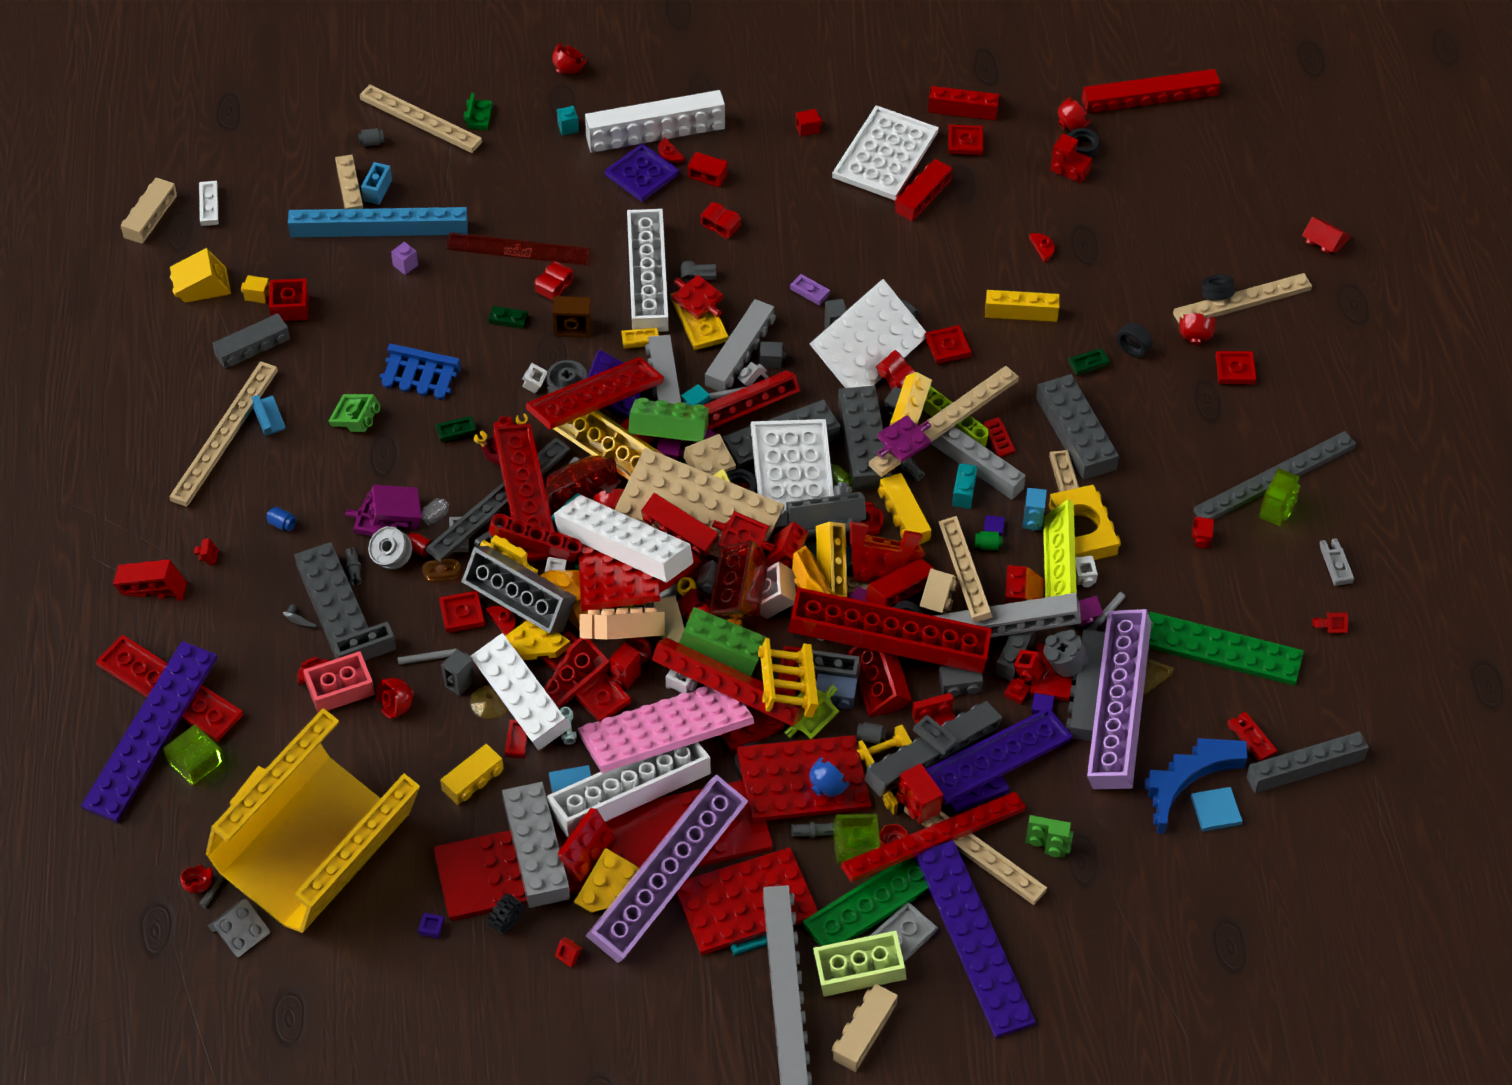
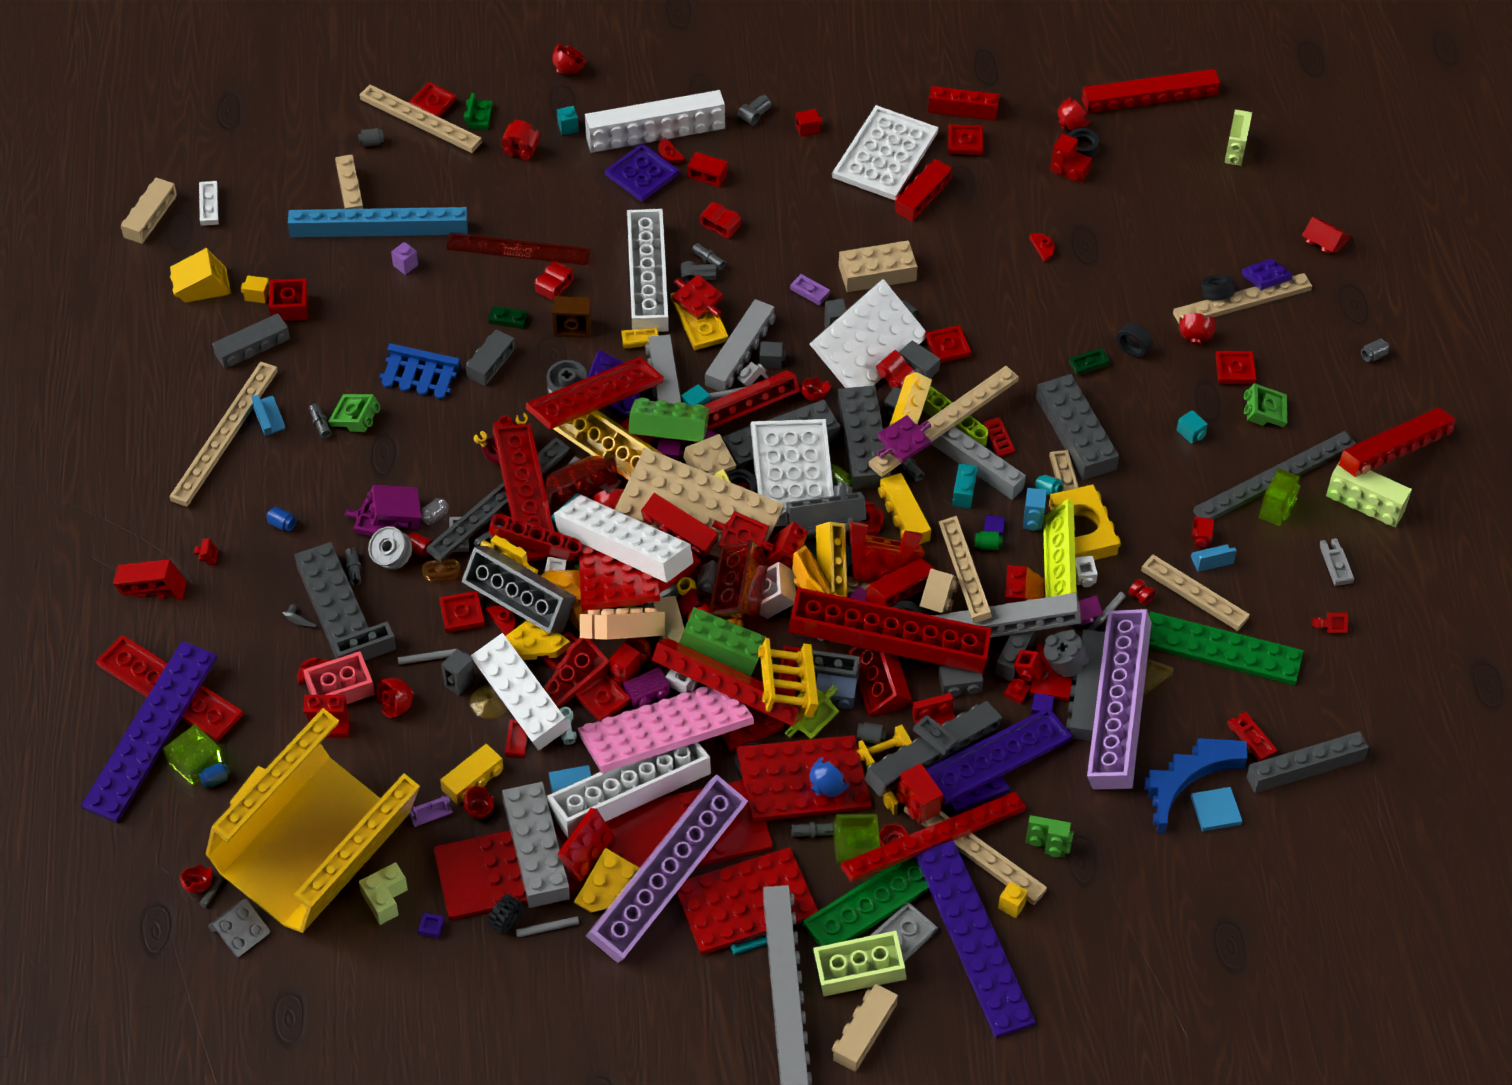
(214, 775): none -> blue brick
(321, 424): none -> dark grey pin
(334, 705): none -> red panel
(376, 183): dark azure brick -> none
(380, 889): none -> yellowish green brick
(430, 811): none -> medium lavender hinge
(433, 99): none -> red plate
(456, 429): dark green plate -> none
(478, 802): none -> red hair
(490, 357): none -> dark grey brick
(520, 140): none -> red brick
(534, 378): white brick -> none
(547, 926): none -> light grey bar
(568, 951): red tile -> none
(647, 688): none -> magenta brick
(708, 256): none -> dark grey pin
(752, 112): none -> dark grey piece
(814, 389): none -> red hair
(869, 265): none -> tan brick
(920, 359): none -> dark grey brick
(1013, 899): none -> yellow brick
(1022, 305): yellow brick -> none
(1049, 483): none -> teal brick
(1141, 592): none -> red wheel
(1192, 427): none -> teal brick
(1195, 592): none -> tan plate
(1213, 557): none -> dark azure panel
(1238, 137): none -> yellowish green panel
(1265, 406): none -> bright green plate
(1266, 274): none -> dark purple plate
(1370, 494): none -> yellowish green brick
(1375, 350): none -> dark grey brick
(1397, 442): none -> red brick

